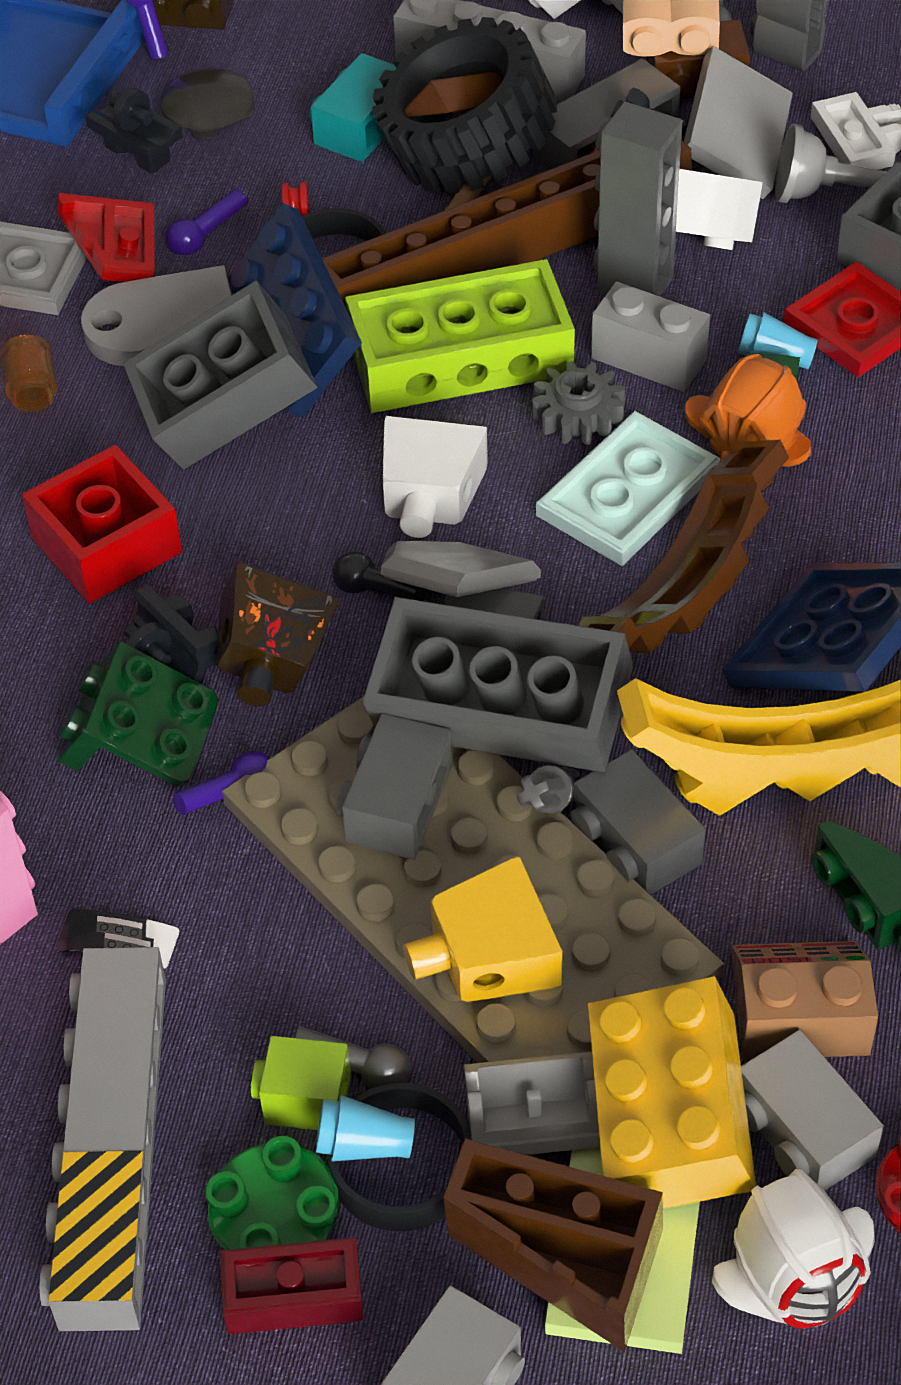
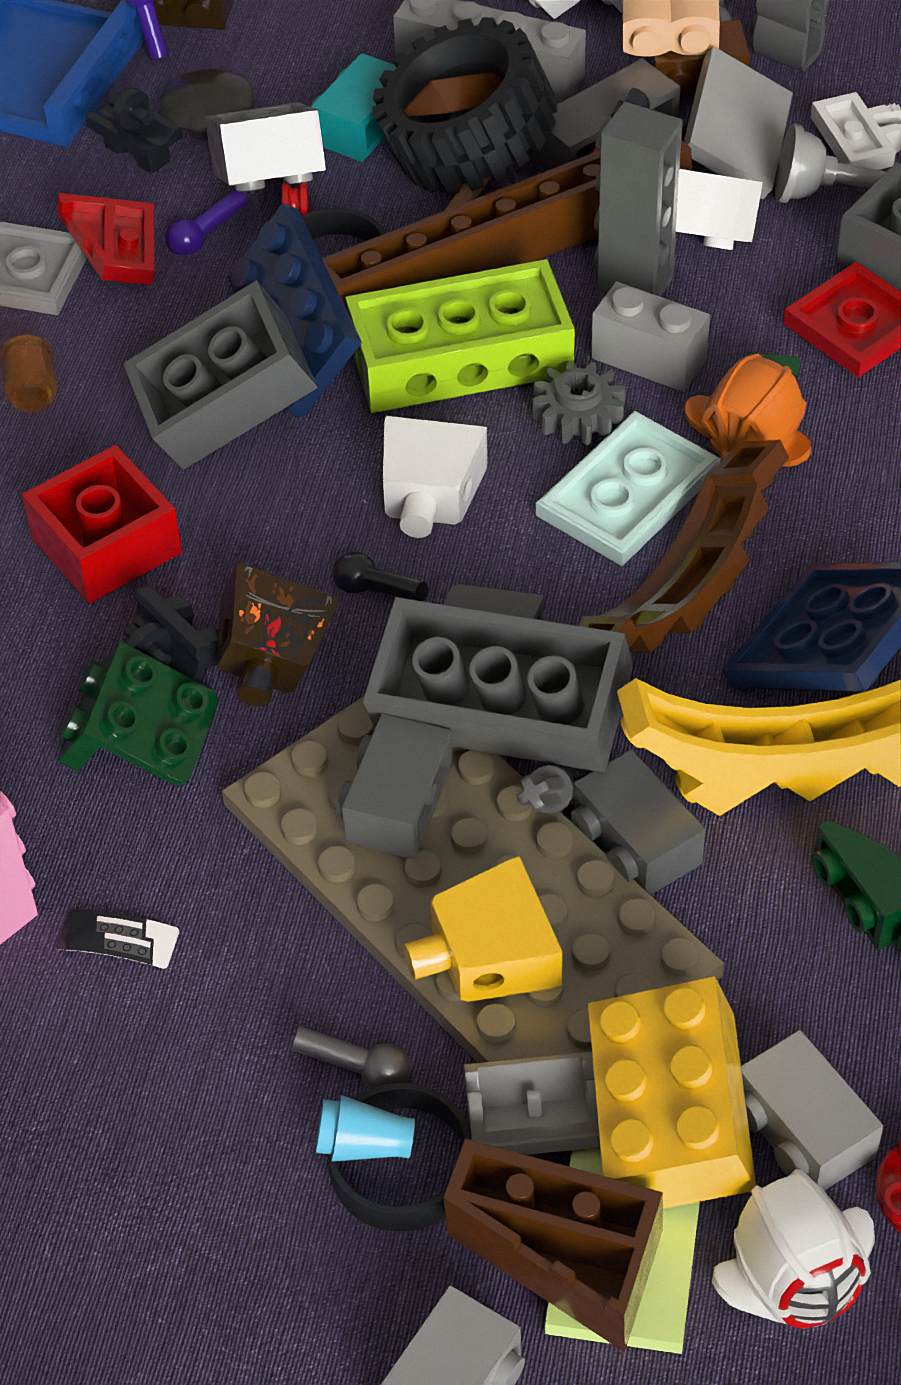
(108, 1142): light grey brick -> none
(149, 310): light grey tile -> none
(211, 789): dark purple bar -> none
(265, 145): none -> brick
(272, 1197): green dish -> none
(291, 1285): dark red slope -> none
(298, 1079): lime brick -> none
(455, 567): light grey tile -> none
(774, 337): medium azure cone -> none
(807, 988): medium nougat slope -> none

